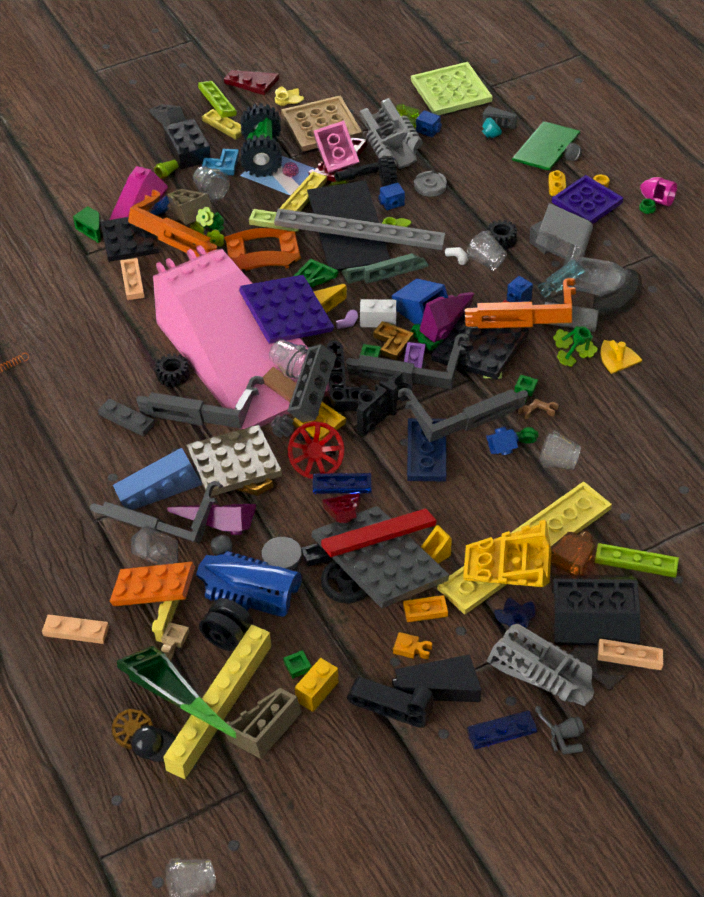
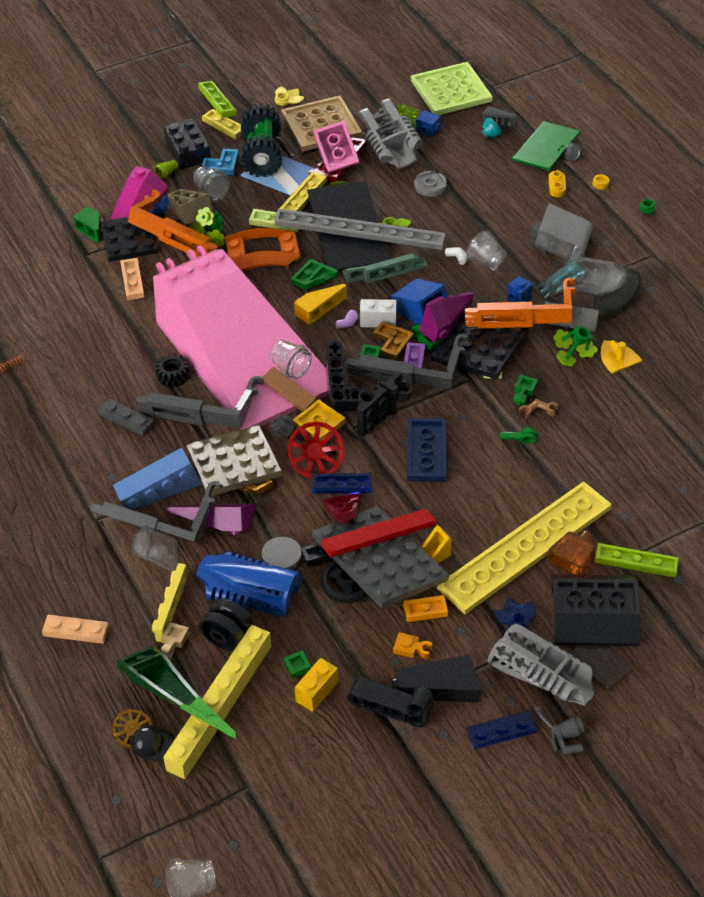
(152, 584): orange plate -> none
(167, 114): dark grey slope -> none
(221, 544): dark grey piece -> none
(252, 81): dark red wing -> none
(265, 723): dark tan wedge -> none
(286, 308): dark purple plate -> none
(290, 169): clear pink plate -> none
(312, 383): dark grey brick -> none
(350, 173): black pin -> none
(387, 171): black tyre -> none
(392, 196): blue brick -> none
(470, 417): dark grey hinge -> none
(502, 441): blue brick -> none
(508, 230): black tyre -> none
(511, 559): yellow wedge -> none
(559, 452): clear piece -> none
(587, 199): dark purple plate -> none
(630, 654): light nougat plate -> none
(659, 190): dark pink helmet -> none

